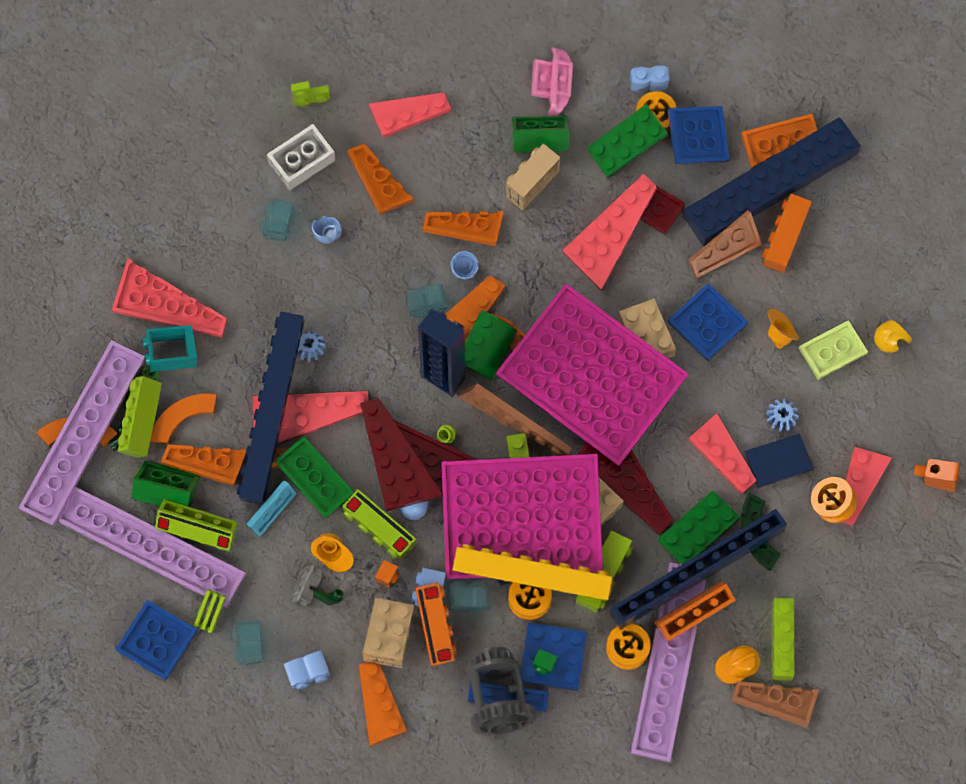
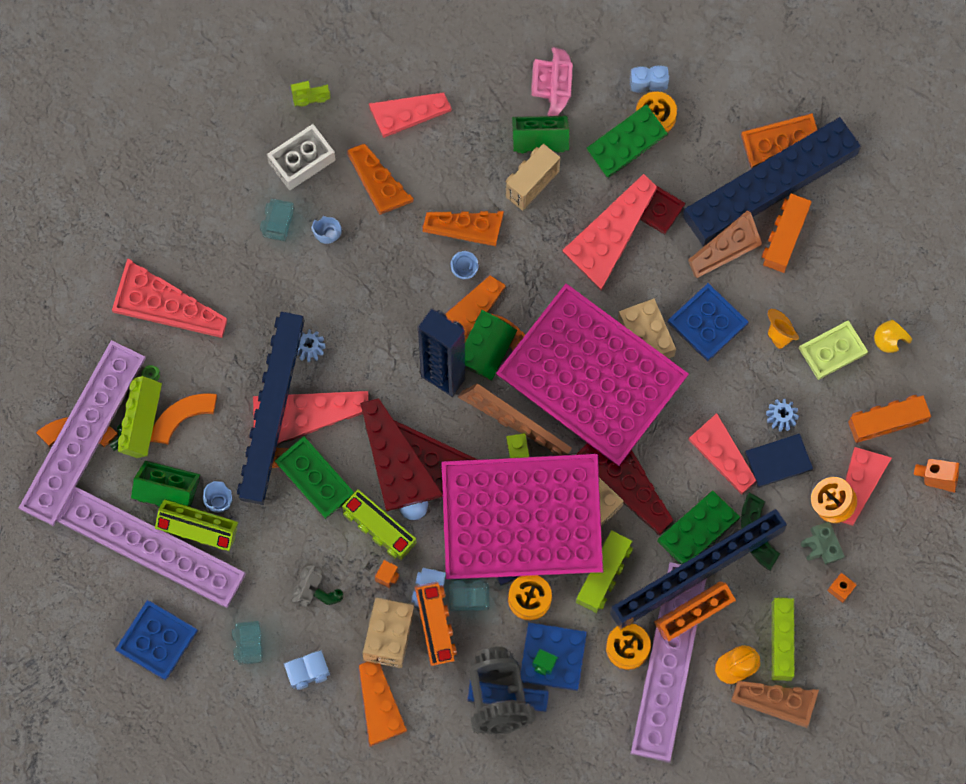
(170, 334): teal window -> none
(204, 626): lime tile -> none
(215, 464): orange wing -> none
(217, 496): none -> light blue hair
(271, 508): medium azure plate -> none
(332, 552): light orange piece -> none
(424, 298): clear light blue brick -> none
(446, 434): lime plate -> none
(532, 573): yellow brick -> none
(698, 135): blue plate -> none
(823, 544): none -> sand green plate
(837, 591): none -> orange plate
(889, 418): none -> orange brick

